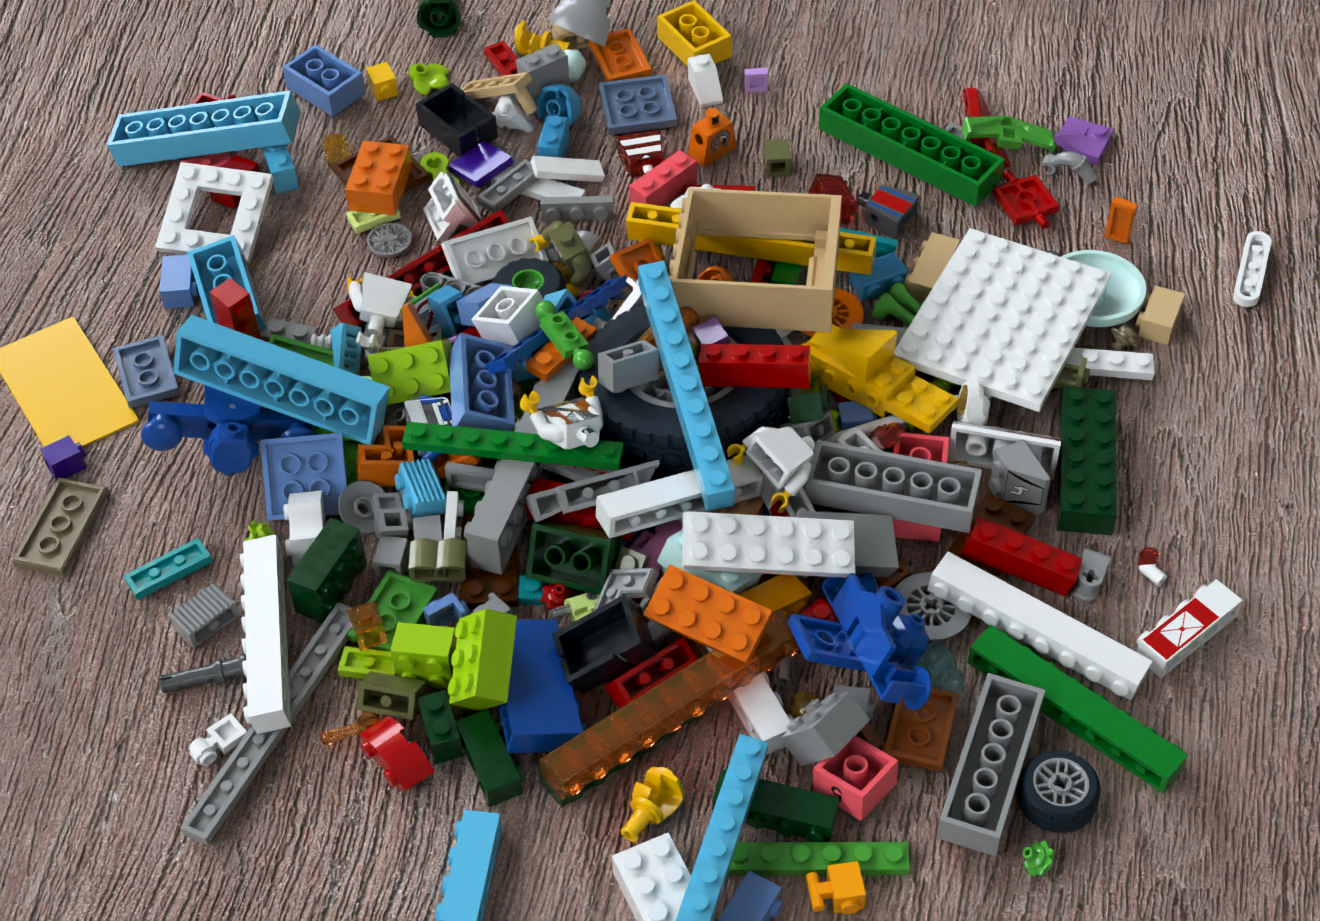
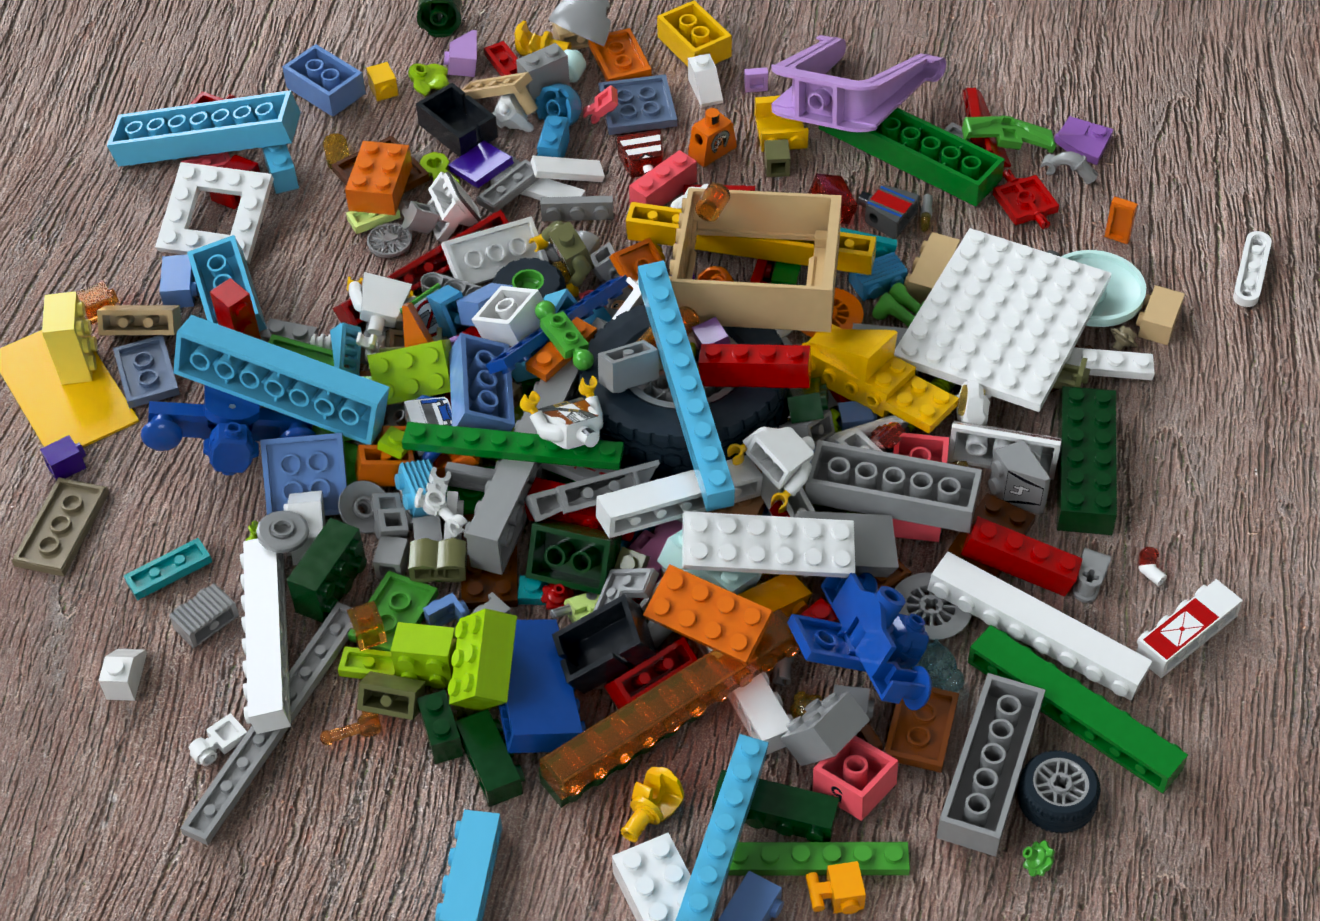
(69, 337): none -> light yellow brick
(96, 298): none -> clear orange brick
(122, 673): none -> white slope
(139, 319): none -> tan brick
(219, 671): dark grey pin -> none
(282, 531): none -> light grey wheel
(392, 443): none -> lime plate
(401, 760): red brick -> none
(418, 216): none -> light grey brick
(435, 502): none -> white piece
(462, 55): none -> lavender slope
(604, 103): none -> coral plate
(712, 202): none -> clear orange brick
(776, 127): none -> yellow panel
(843, 101): none -> lavender piece
(926, 212): none -> piece

